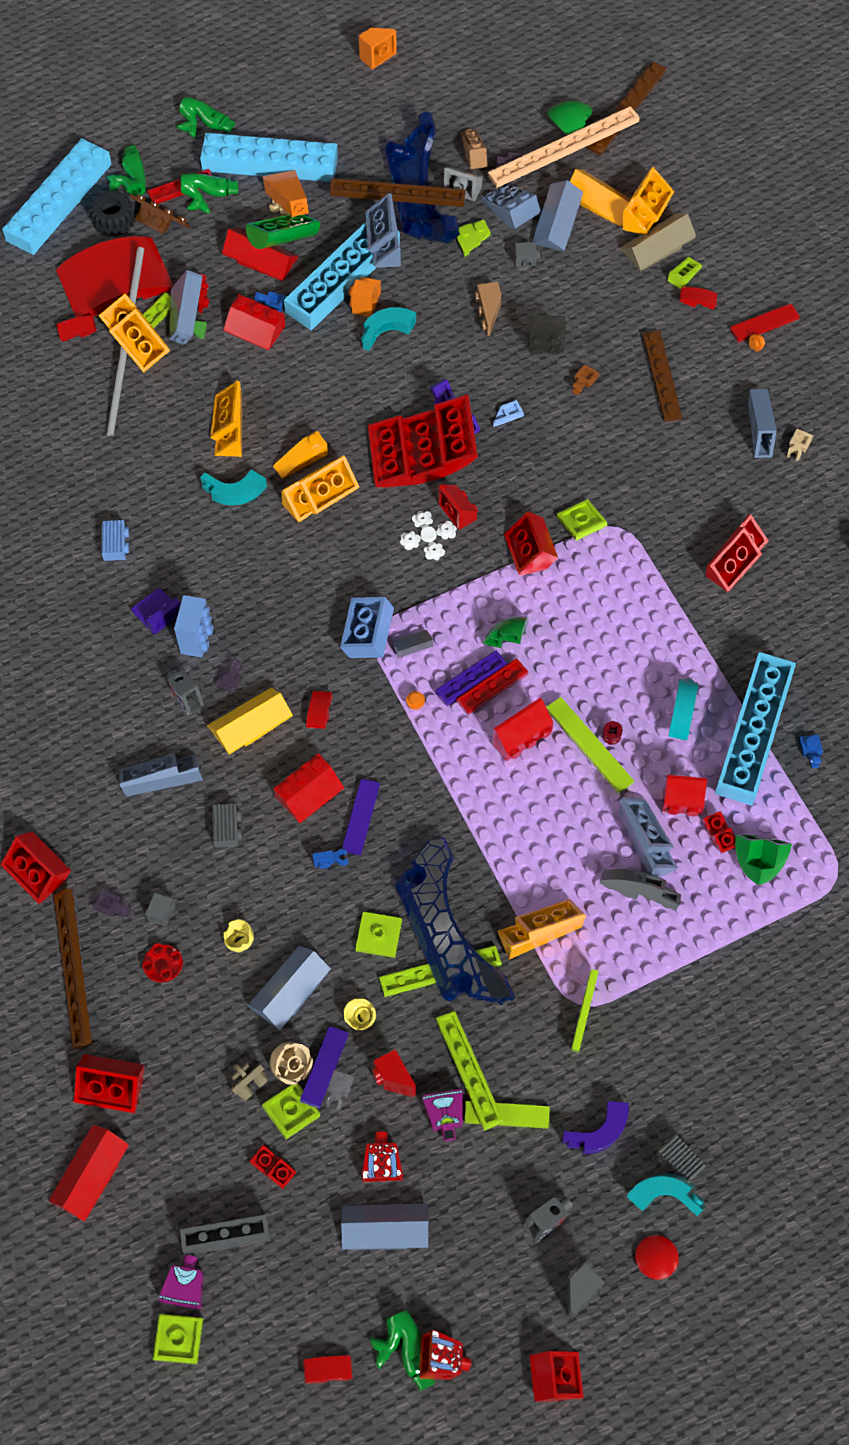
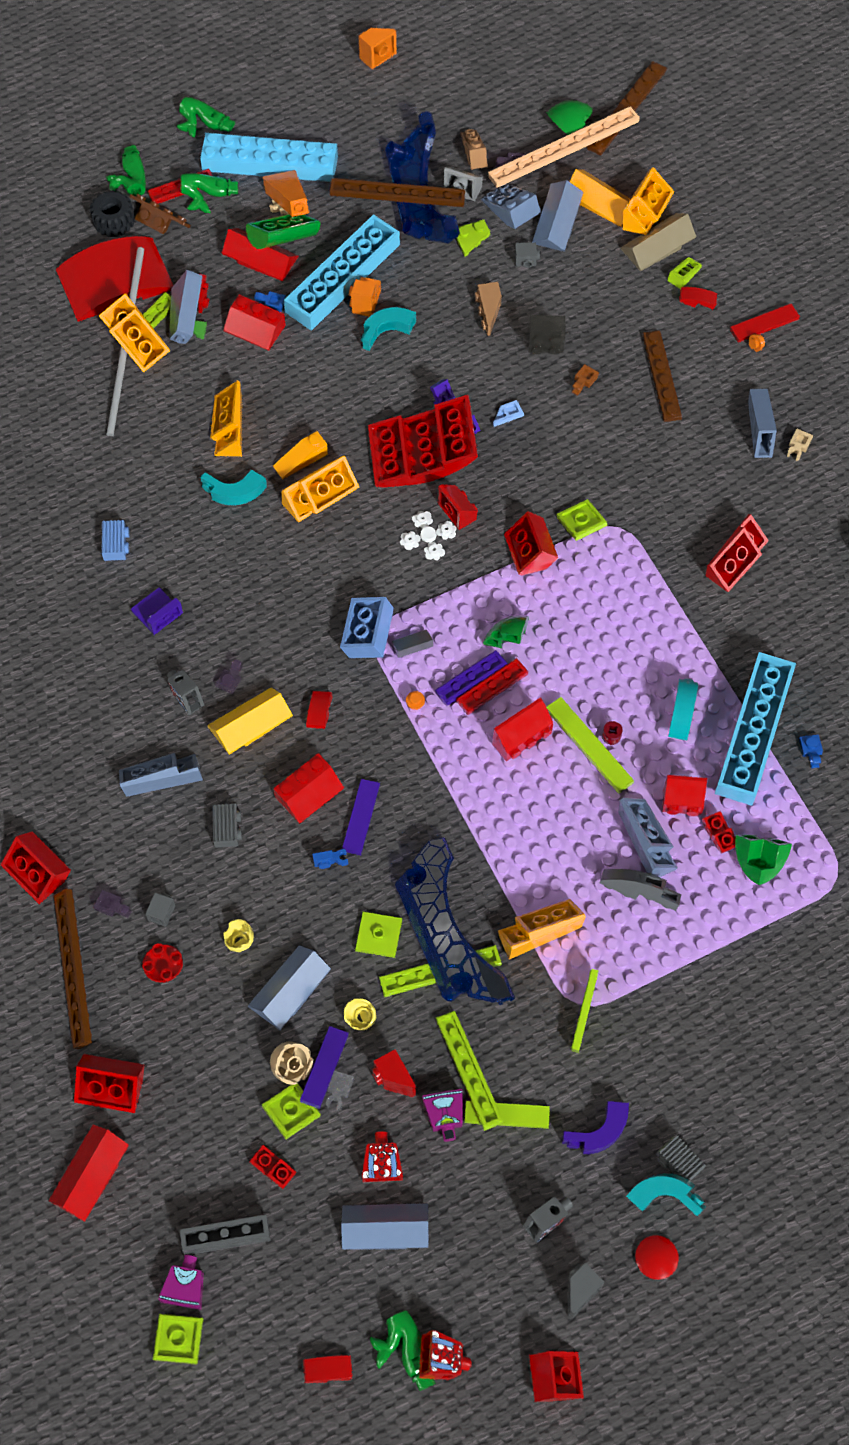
(57, 196): medium azure brick -> none
(75, 327): red slope -> none
(193, 626): medium blue brick -> none
(241, 1087): dark tan hips -> none
(383, 233): sand blue slope -> none

